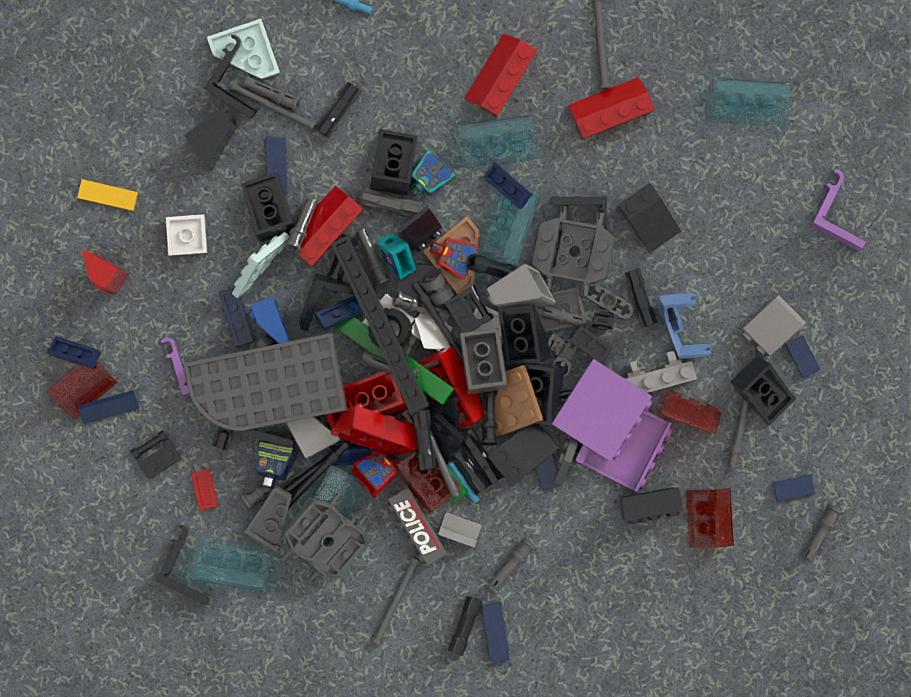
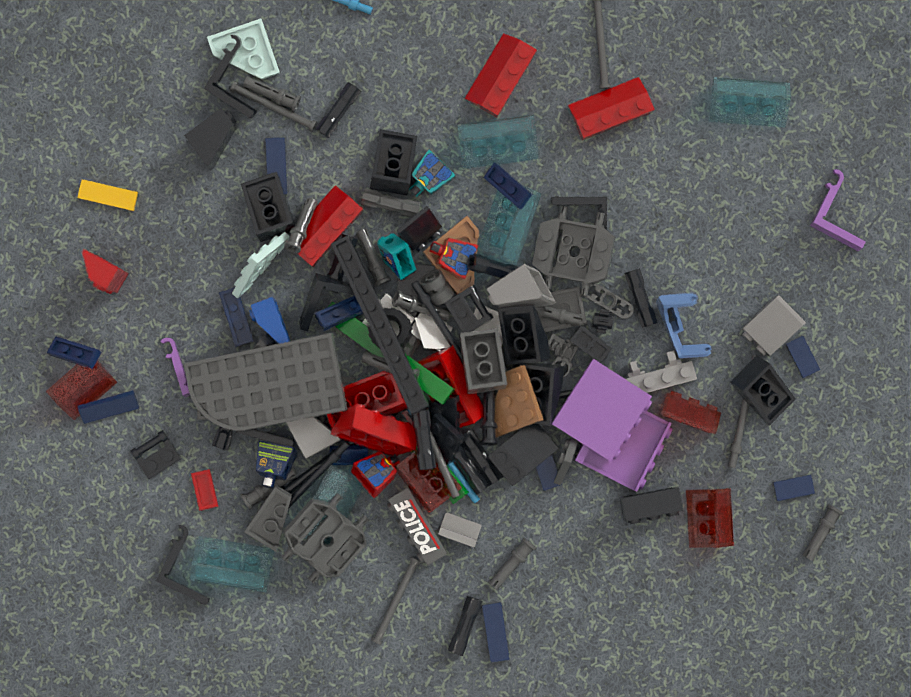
(186, 235): white plate -> none
(649, 217): black slope -> none

